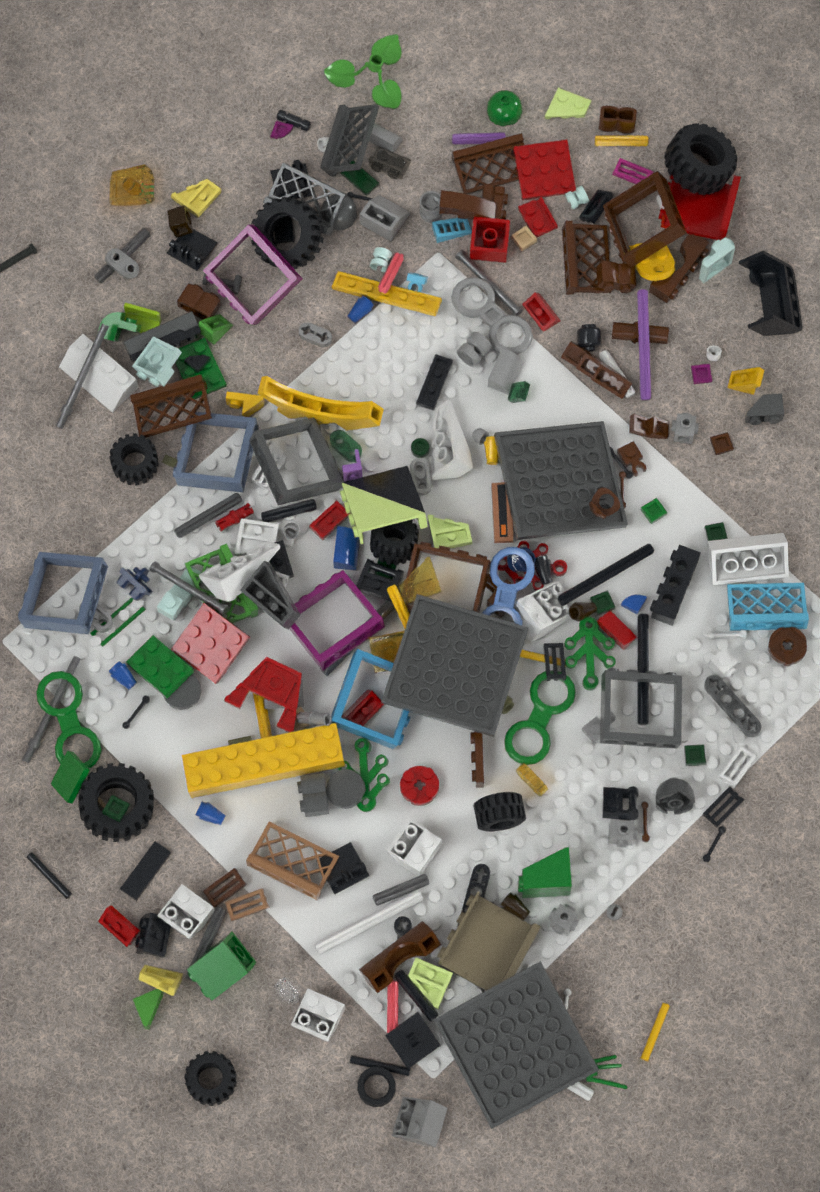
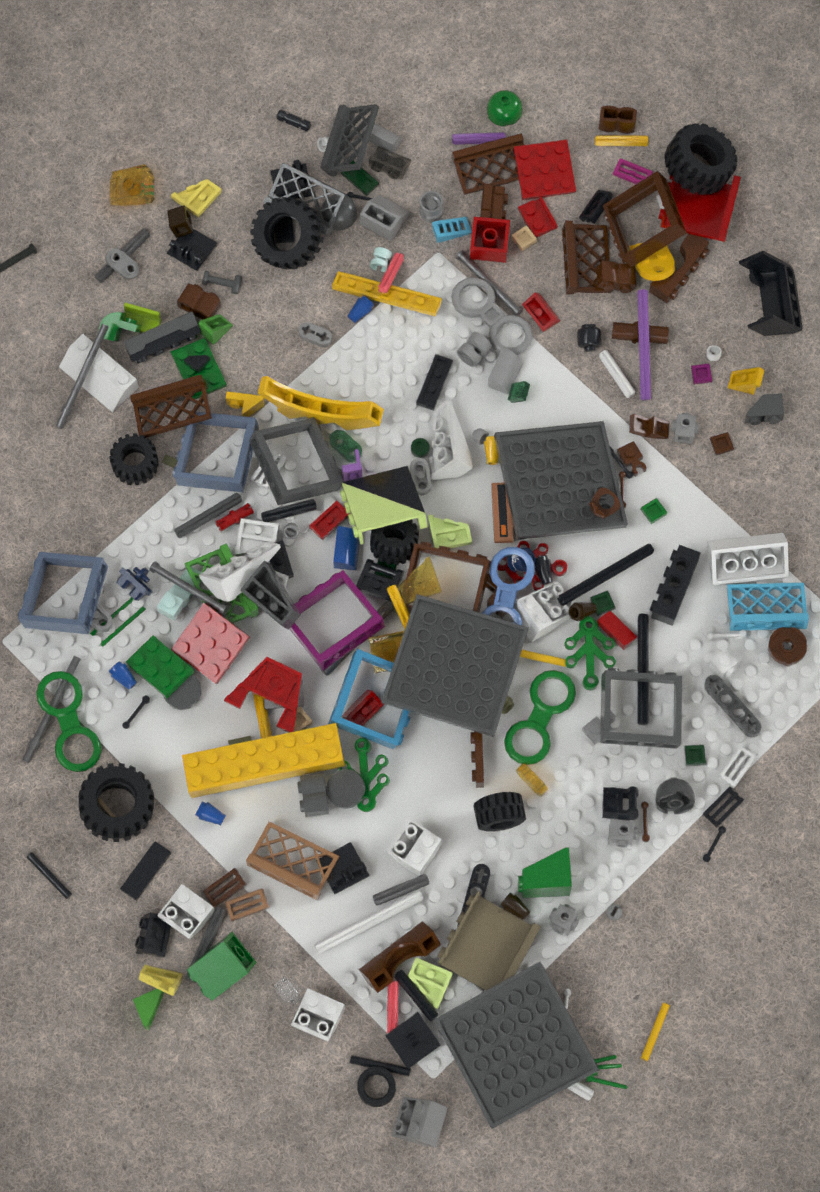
(70, 777): green tile -> none
(115, 808): dark green tile -> none
(118, 925): red plate -> none
(156, 362): light aqua plate -> none
(205, 1061): black tyre -> none
(273, 254): window -> none
(280, 130): magenta tile -> none
(314, 718): light grey axle -> none
(384, 50): bright green plant -> none
(396, 925): black bush -> none
(416, 279): medium azure tile -> none
(428, 792): red plate -> none
(465, 205): reddish brown slope -> none
(555, 675): black tile -> none
(567, 105): yellowish green wing -> none
(580, 195): light aqua wheel -> none
(596, 370): reddish brown slope -> none
(634, 603): blue tile -> none
(715, 531): dark green tile -> none
(719, 258): light aqua plate -> none

